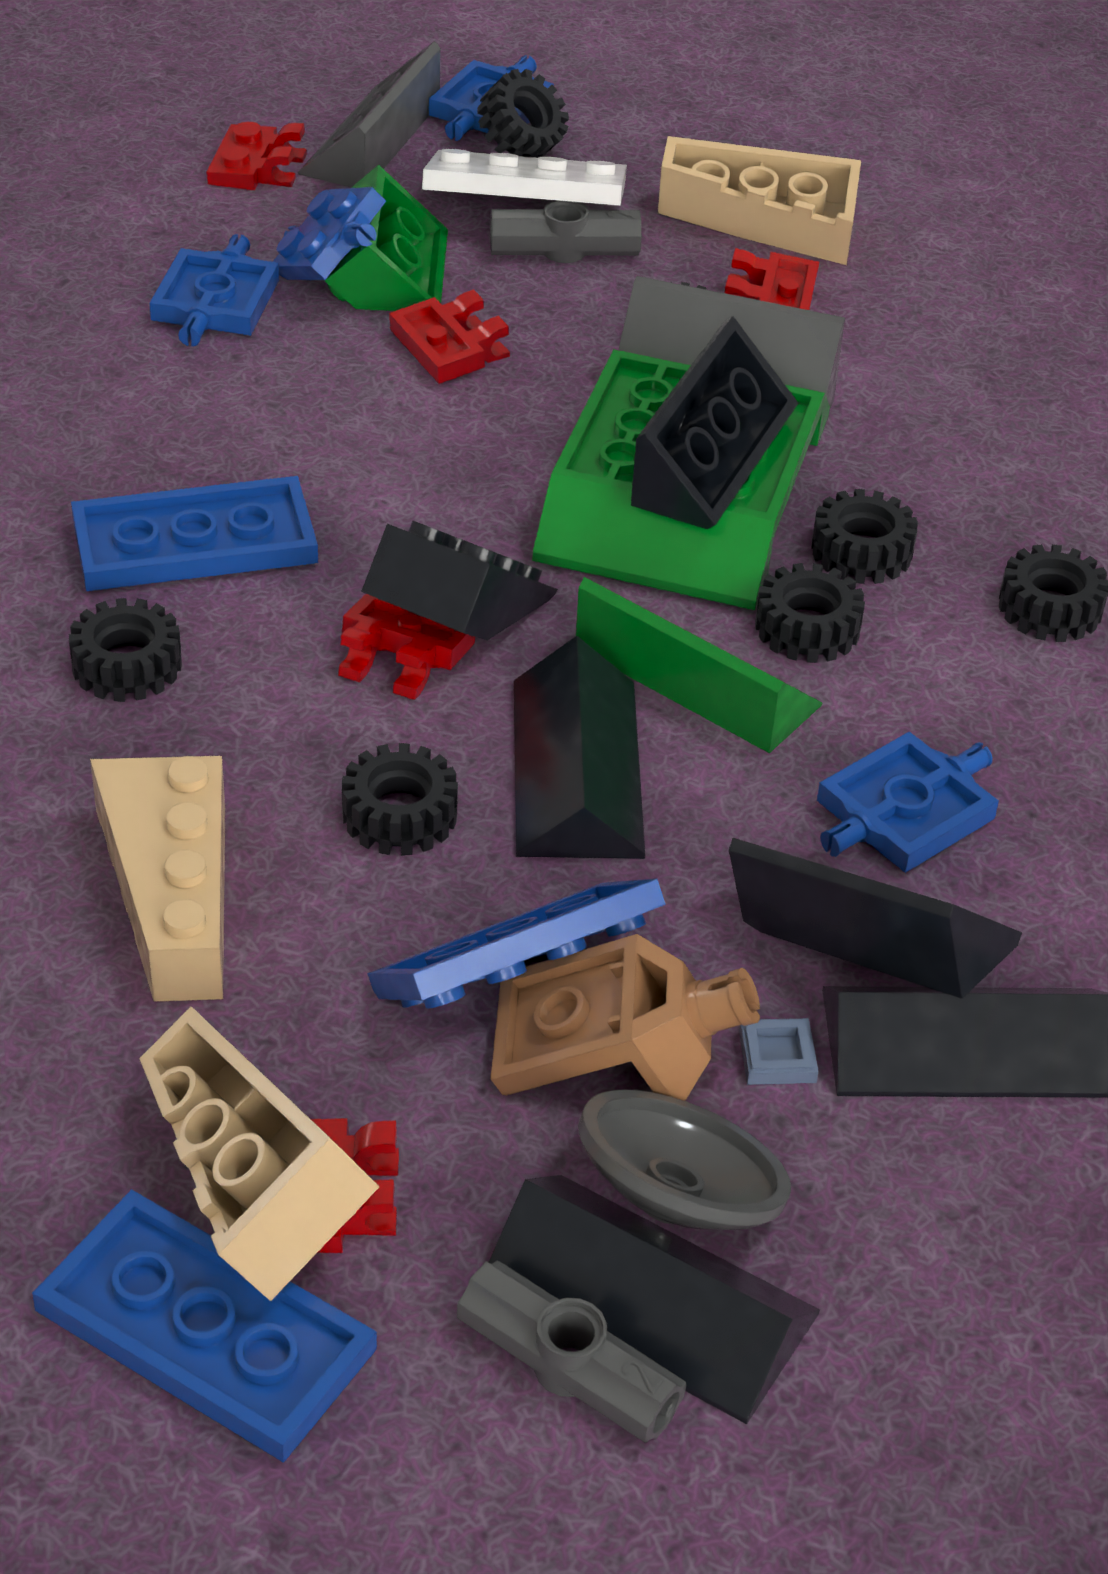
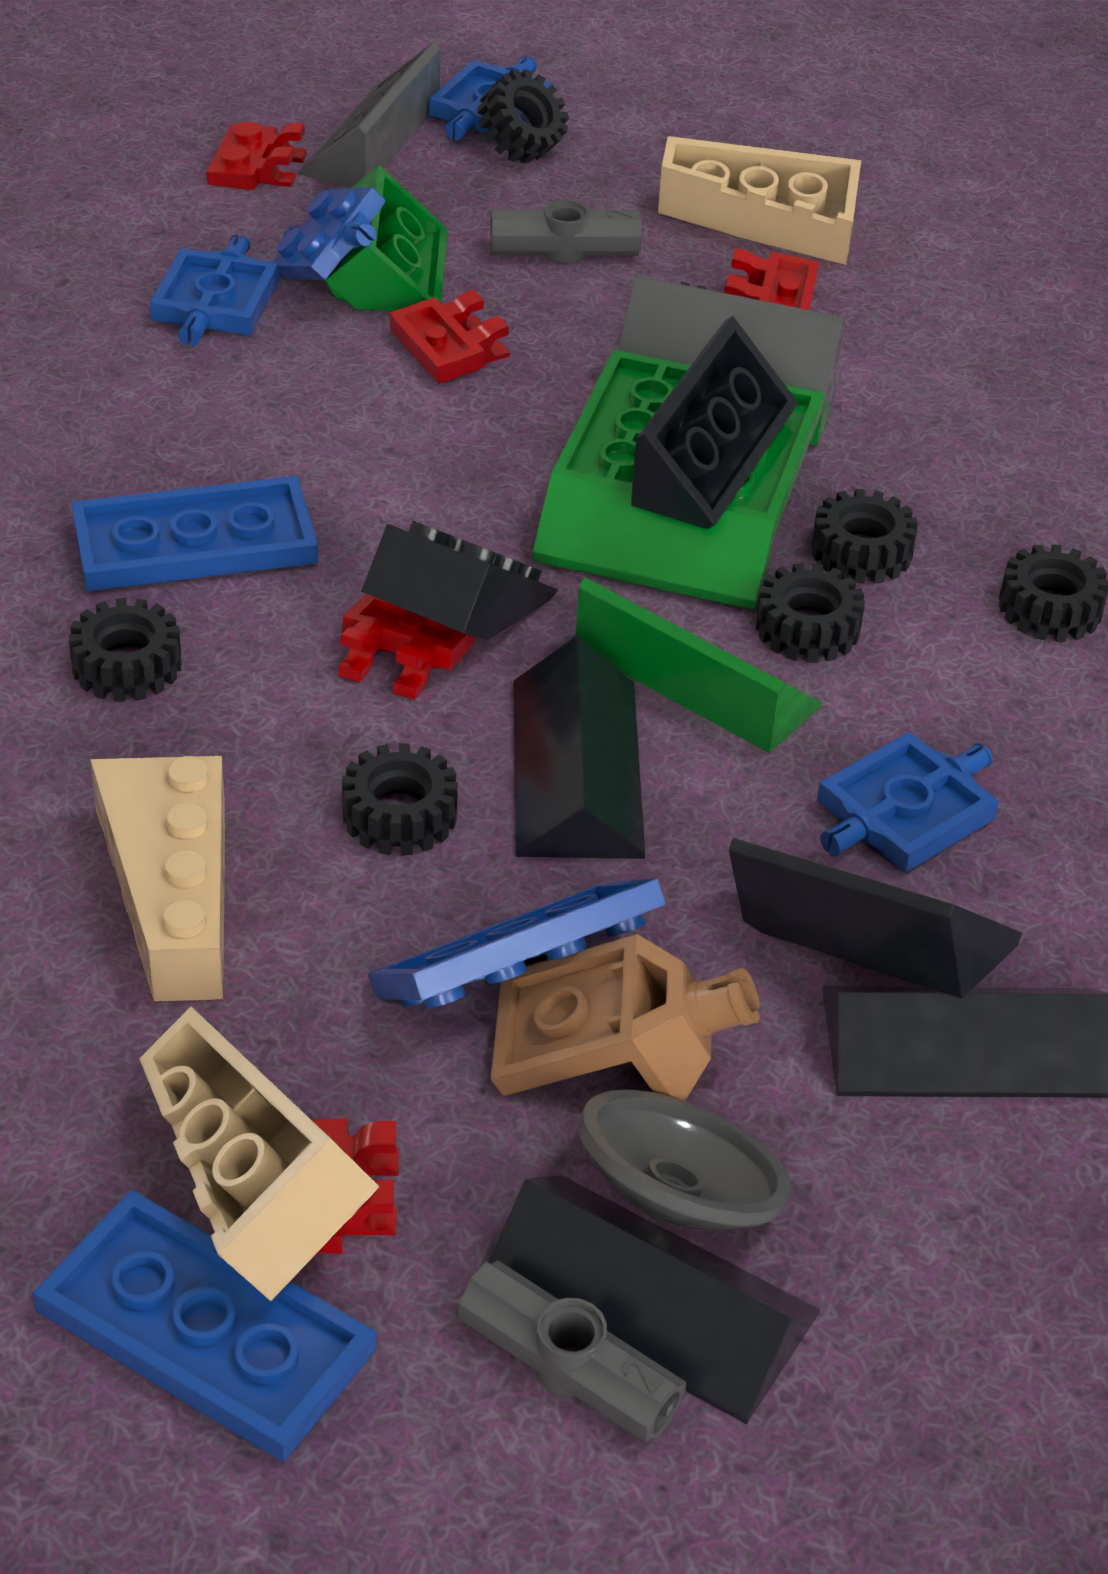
(525, 177): white plate -> none
(778, 1052): sand blue tile -> none

